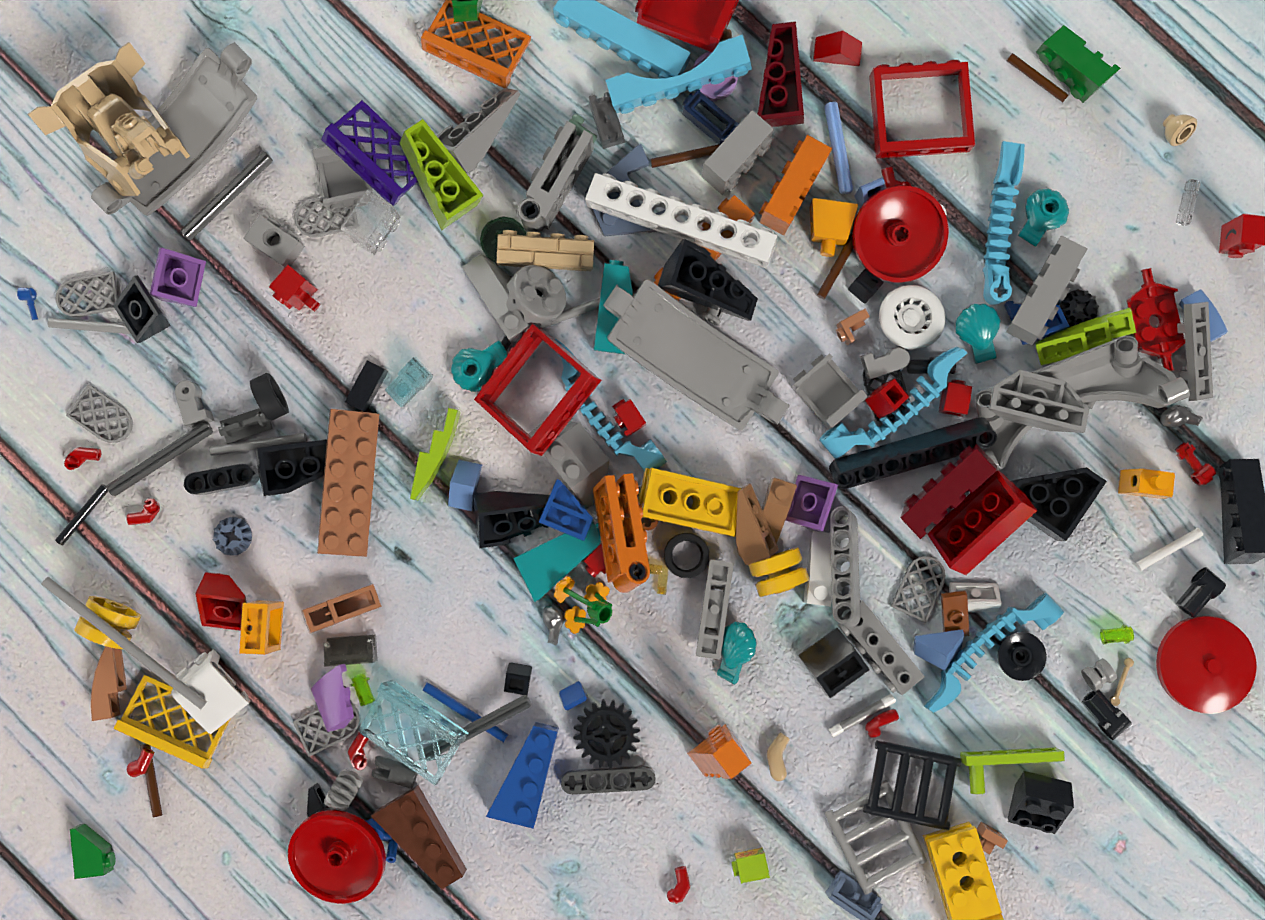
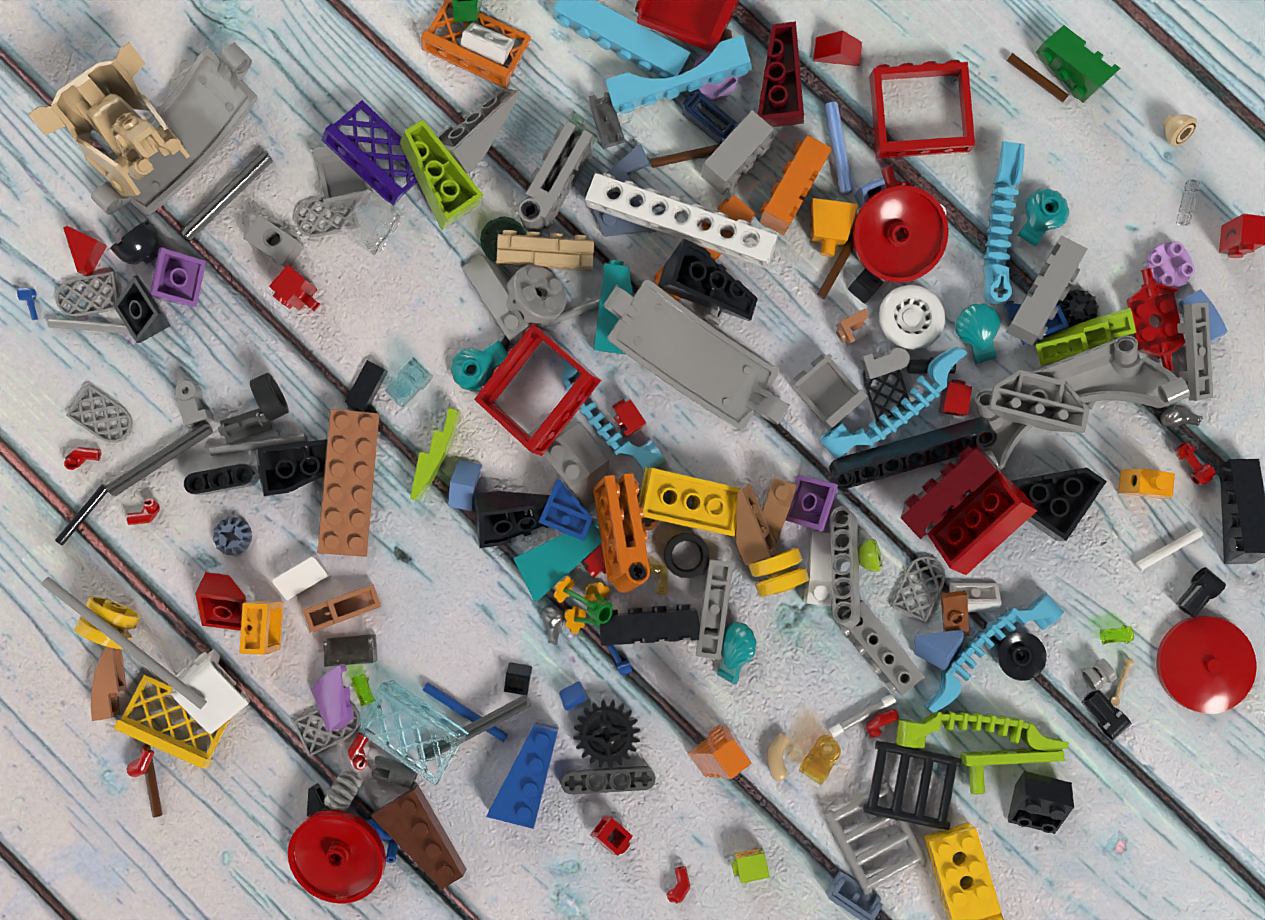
(84, 250): none -> red slope
(90, 853): green slope -> none
(138, 244): none -> black cylinder
(300, 577): none -> white slope
(486, 43): none -> white slope
(621, 836): none -> red brick
(623, 667): none -> blue hand
(650, 625): none -> black wedge
(820, 762): none -> clear yellow piece
(833, 662): black slope -> none
(870, 556): none -> lime brick
(886, 398): red brick -> none
(913, 733): none -> lime piece
(990, 838): nougat tile -> none
(1170, 264): none -> lavender dish

